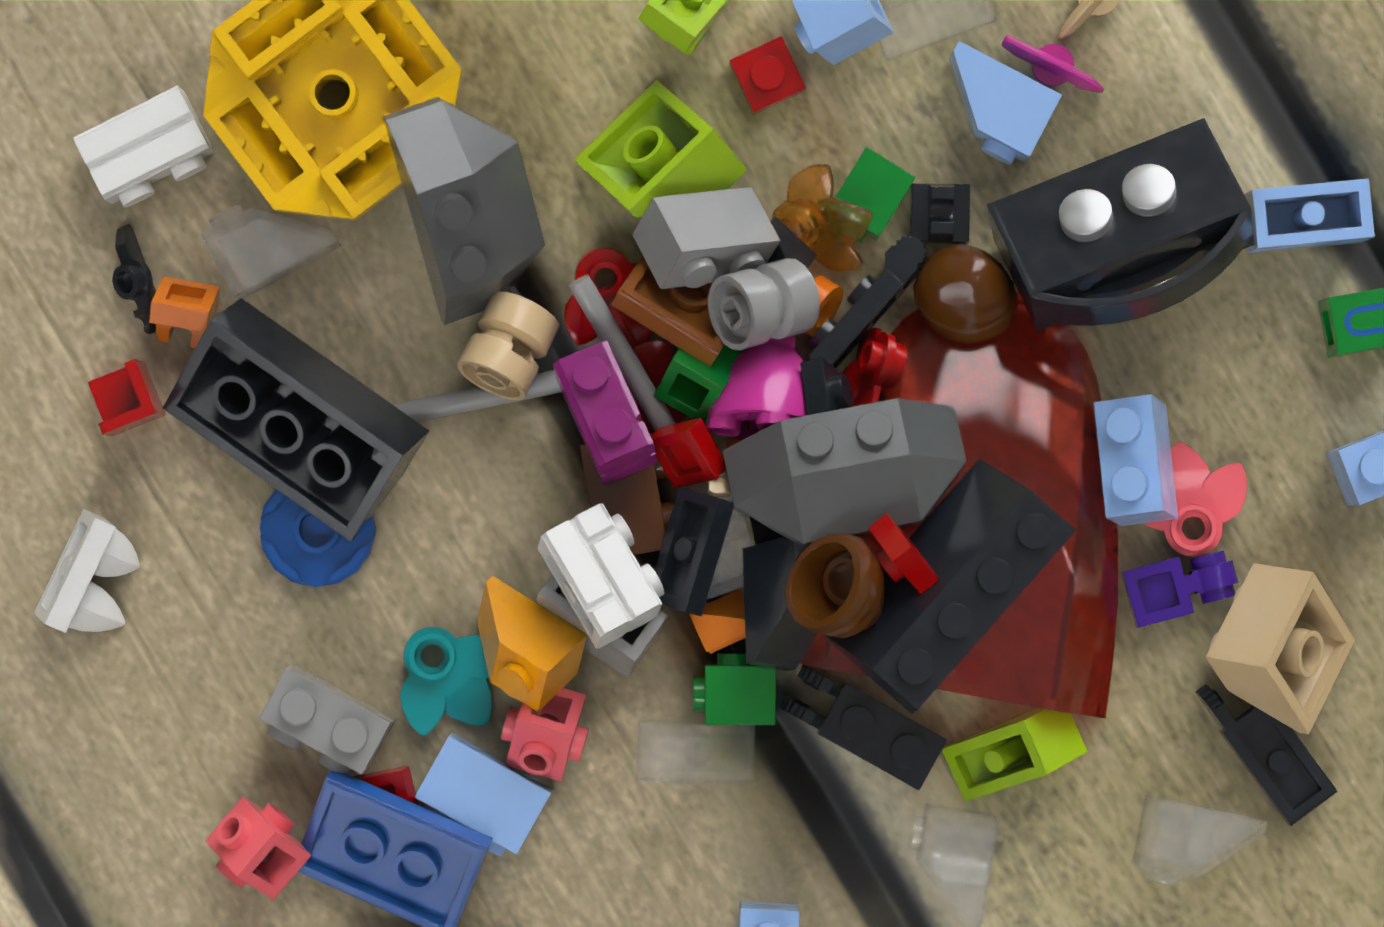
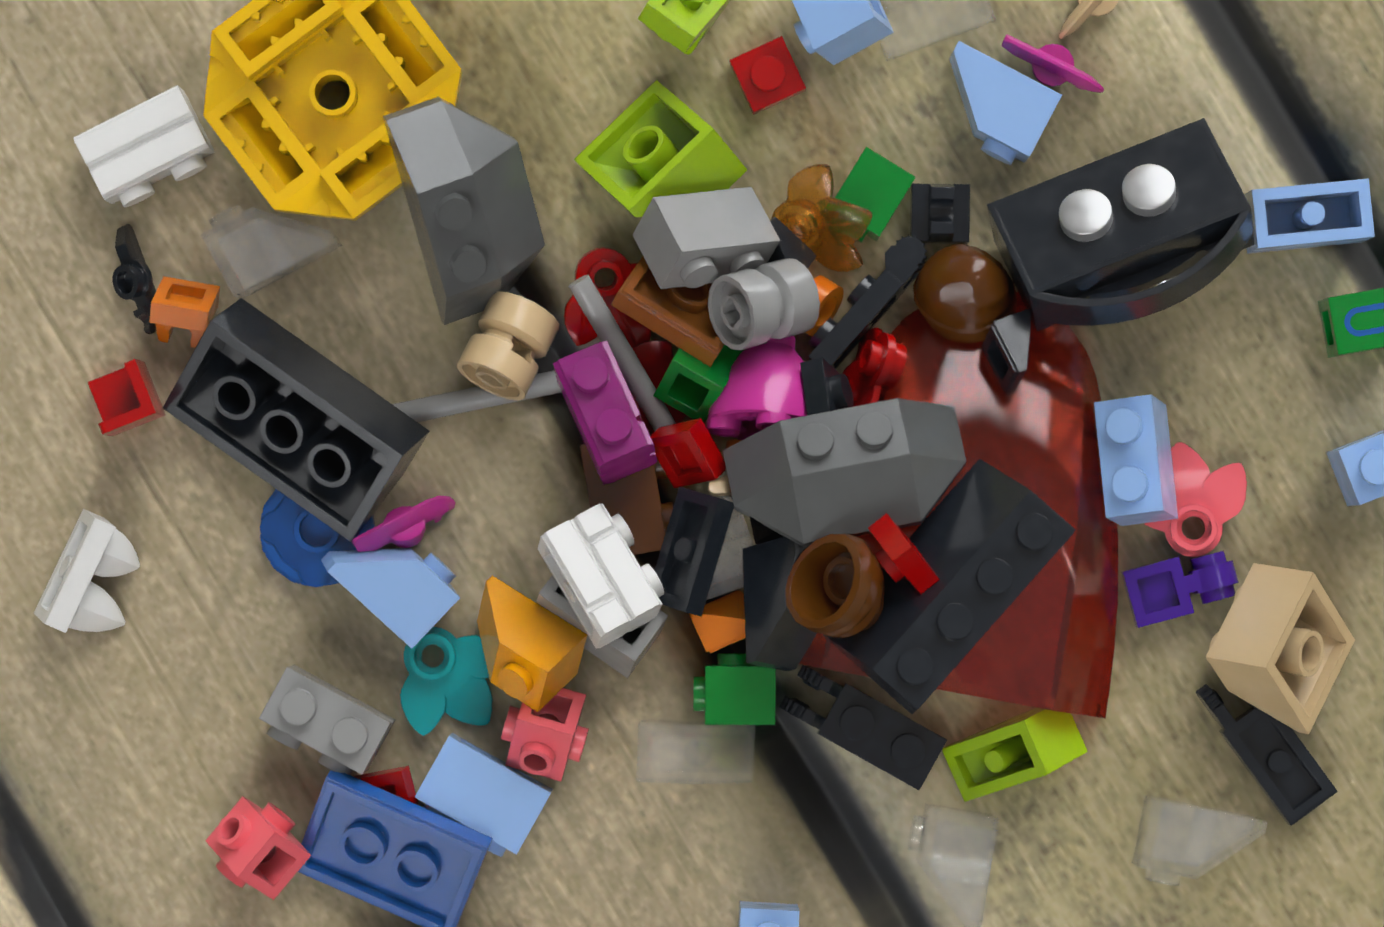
(396, 587): none -> light blue slope
(404, 525): none -> dark pink piece
(1008, 349): none -> black slope

